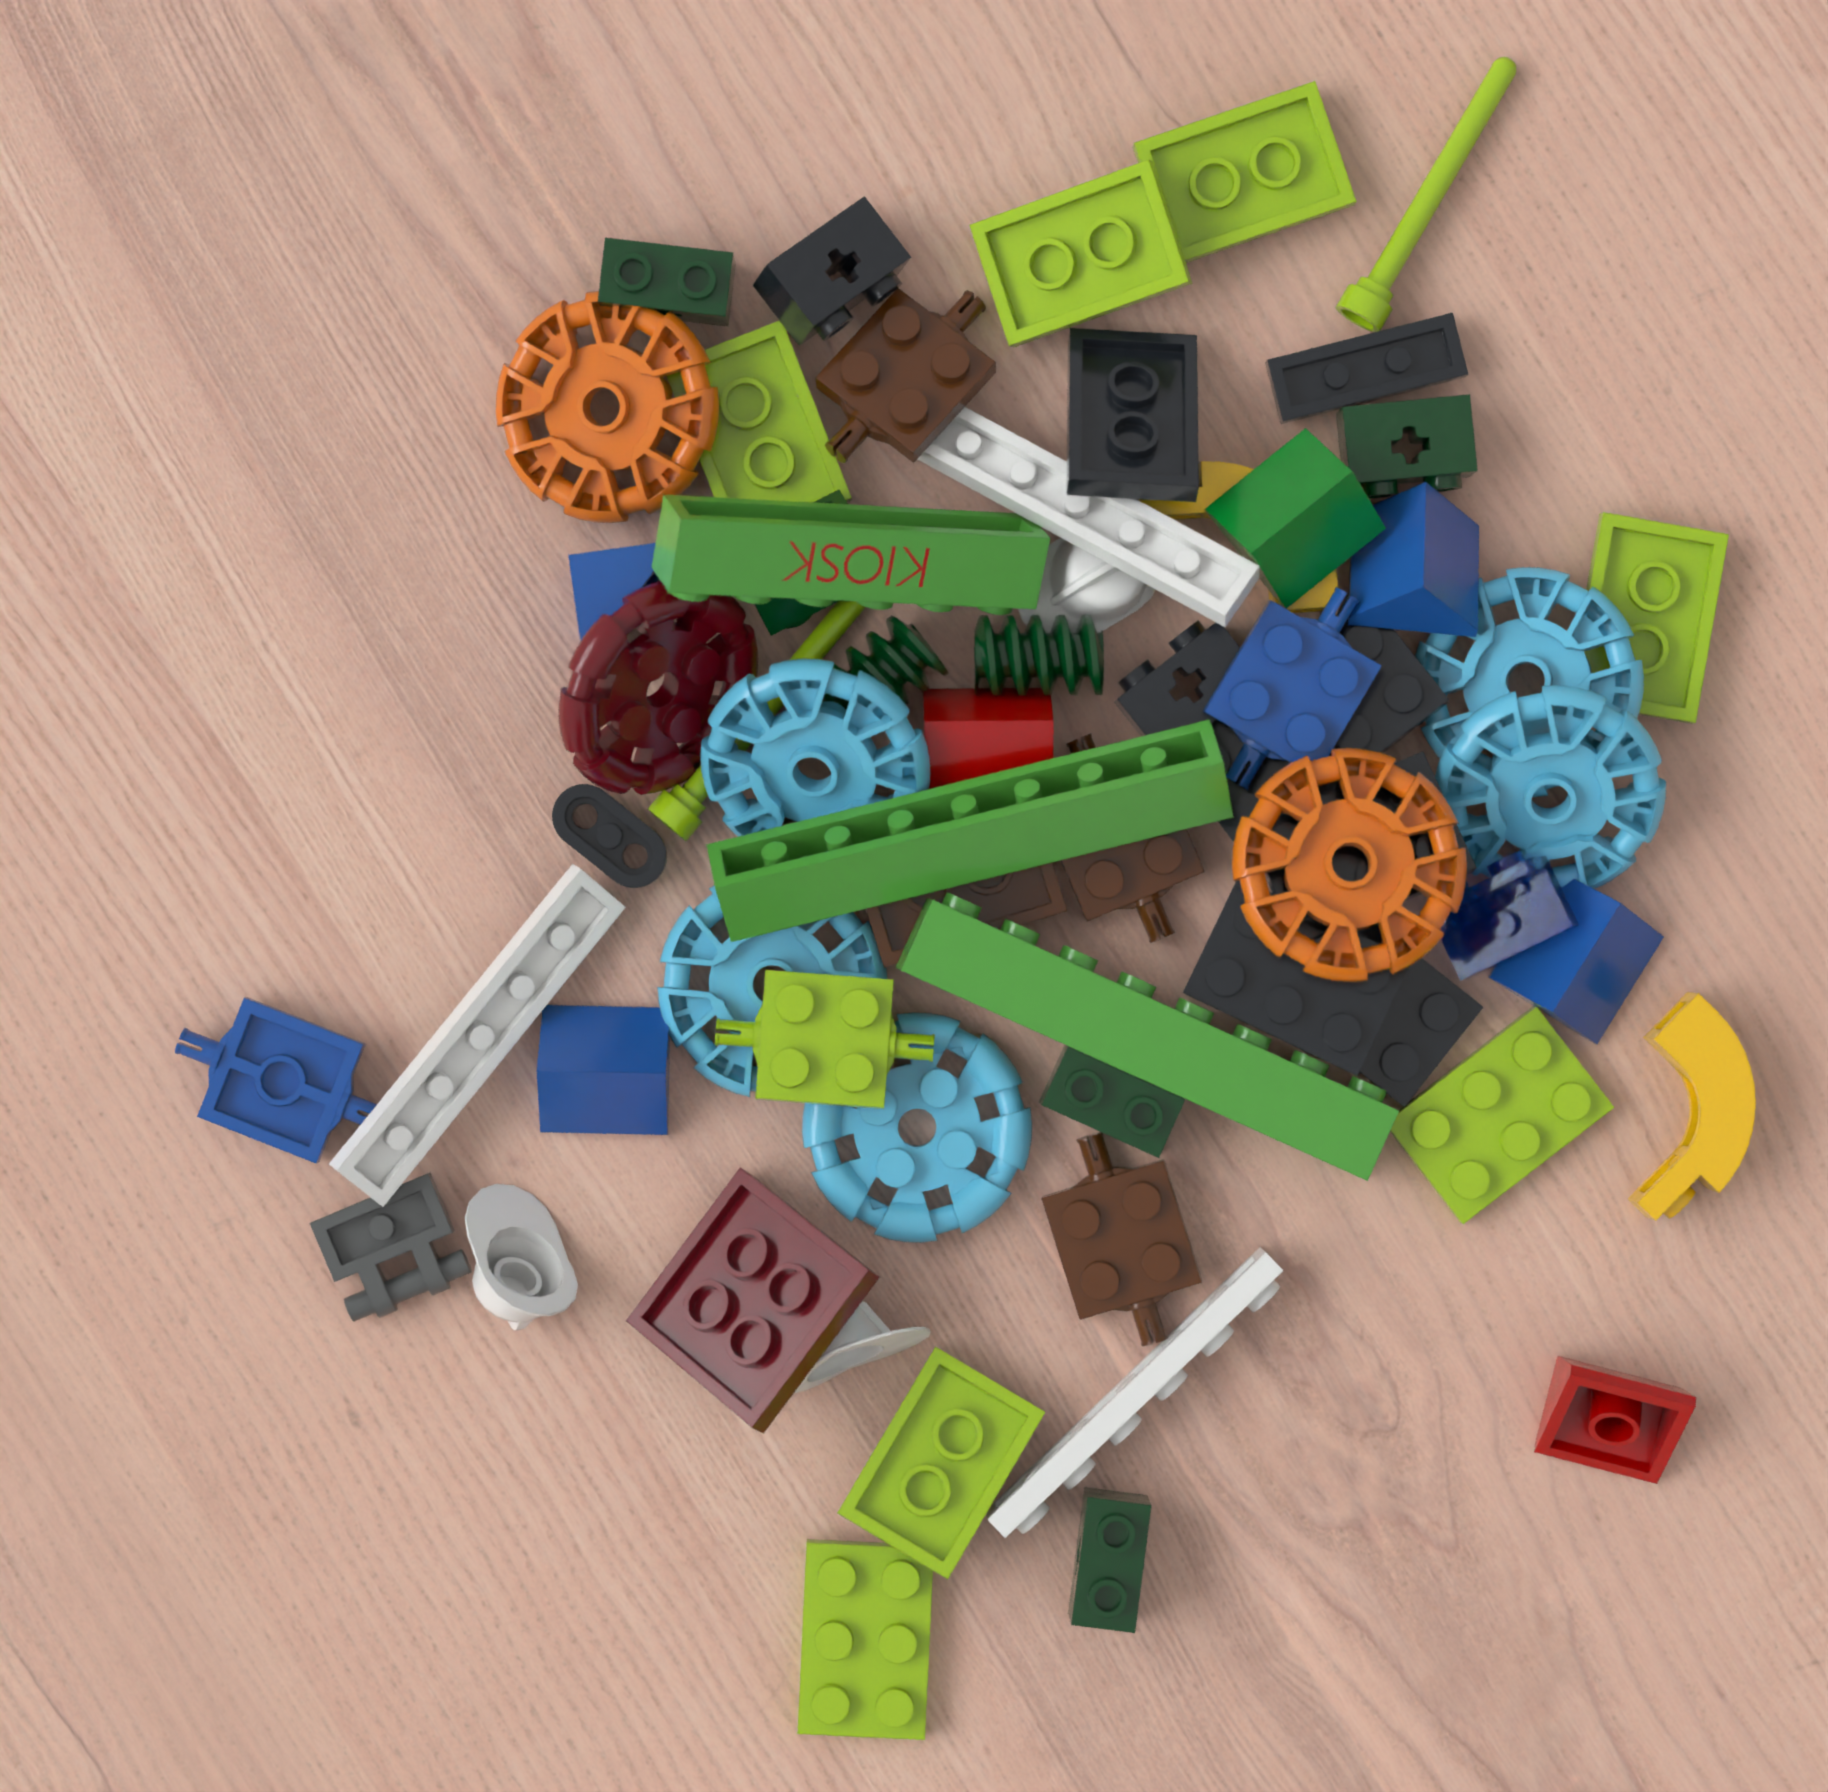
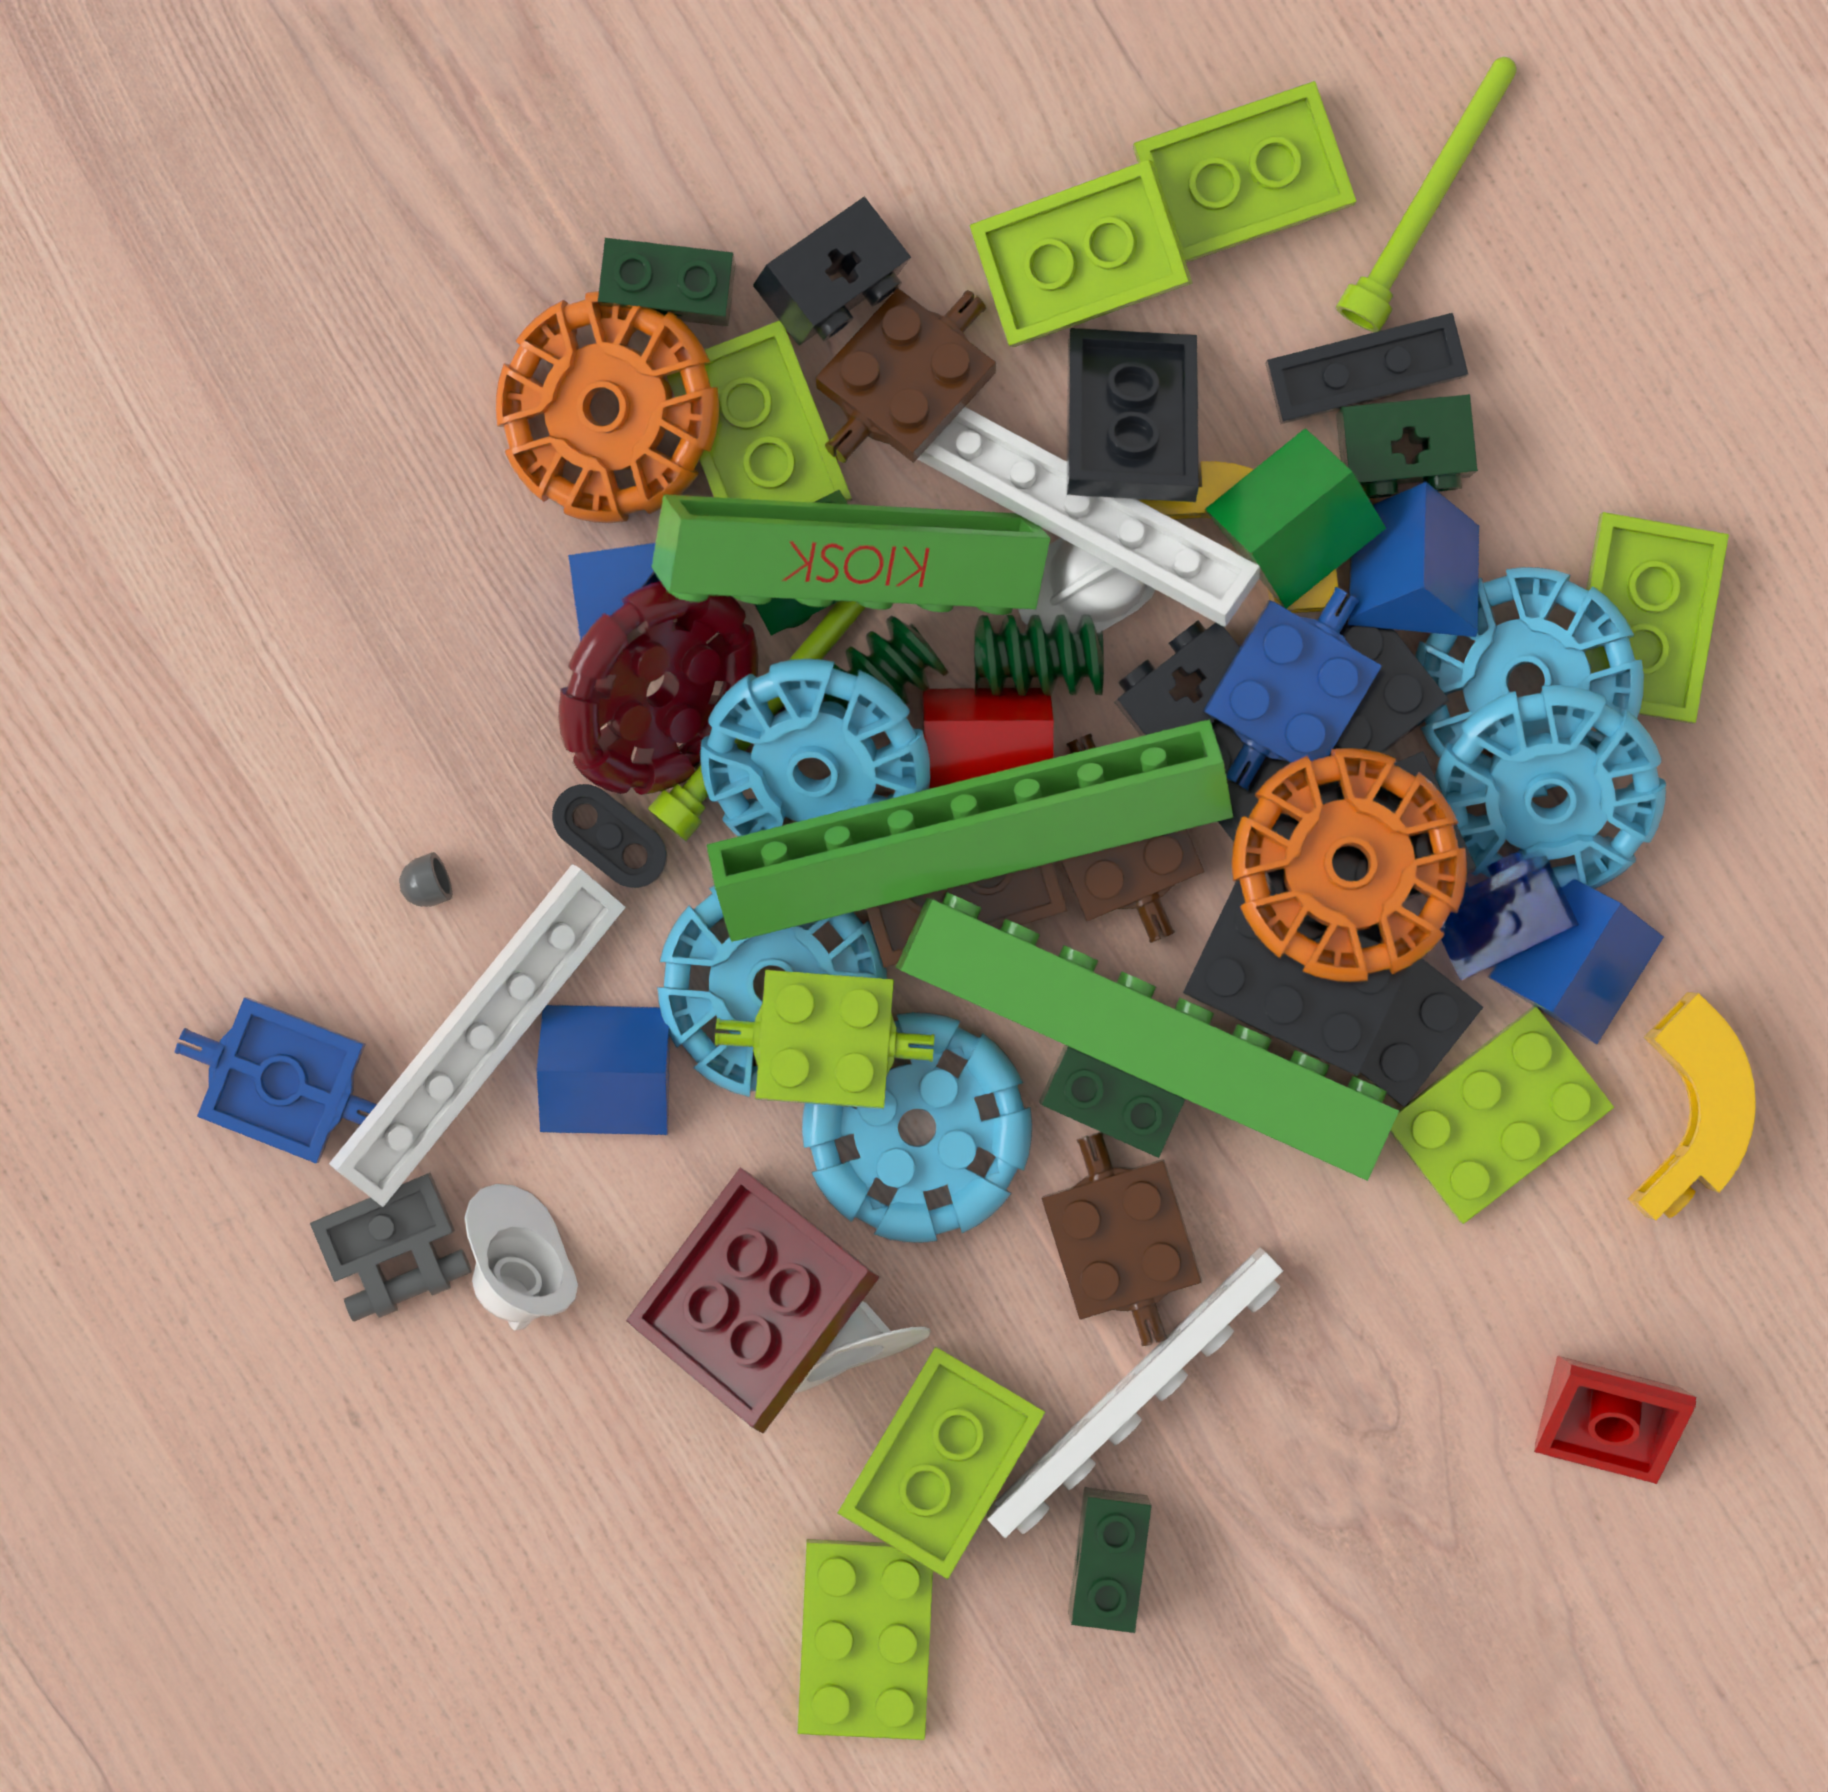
(426, 881): none -> dark grey hinge

